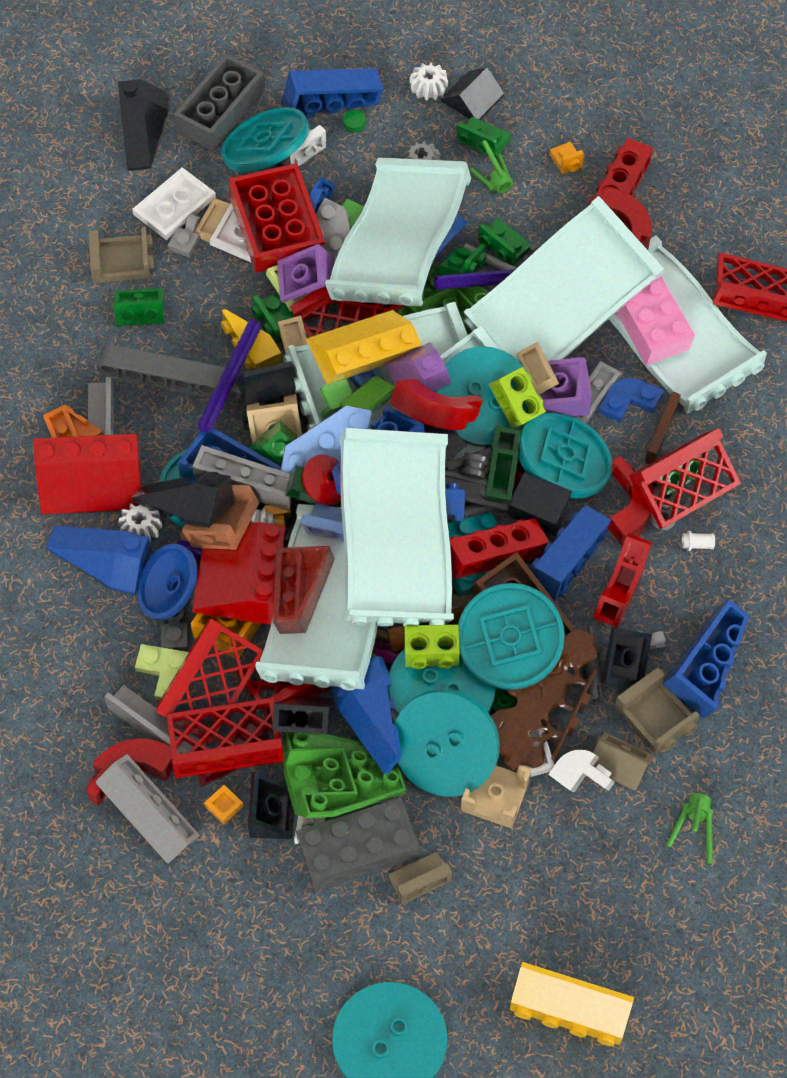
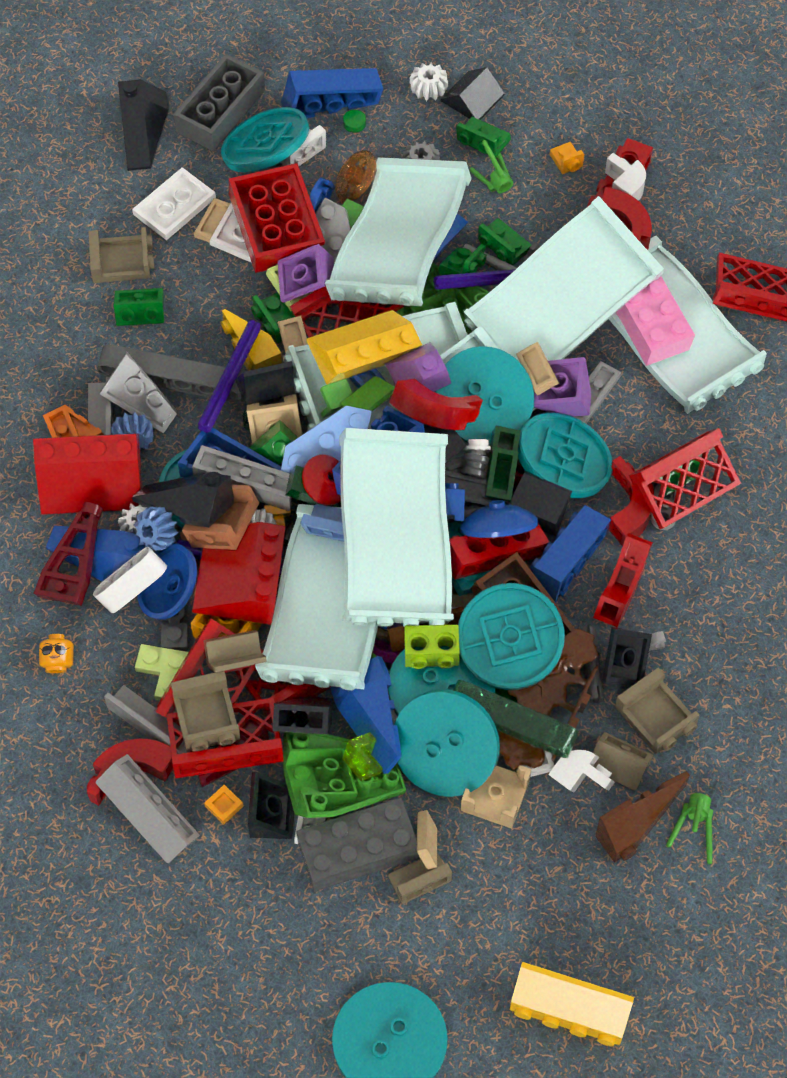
(56, 654): none -> light orange head
(66, 587): none -> dark red plate
(130, 580): none -> white beam
(134, 424): none -> medium blue gear
(137, 393): none -> light grey wing
(155, 528): none -> medium blue gear
(185, 240): light grey plate -> none
(205, 711): none -> dark tan panel
(233, 651): none -> dark tan panel
(298, 585): clear red wedge -> none
(355, 175): none -> clear orange plate
(359, 757): none -> clear neon green panel
(427, 839): none -> tan tile
(478, 446): none -> white plate
(498, 521): none -> blue dish
(512, 400): lime brick -> none
(522, 721): none -> clear green beam
(626, 176): none -> white brick
(629, 392): blue plate -> none
(629, 823): none -> reddish brown wedge
(663, 427): reddish brown tile -> none
(698, 541): white pin -> none
(705, 663): blue wedge -> none

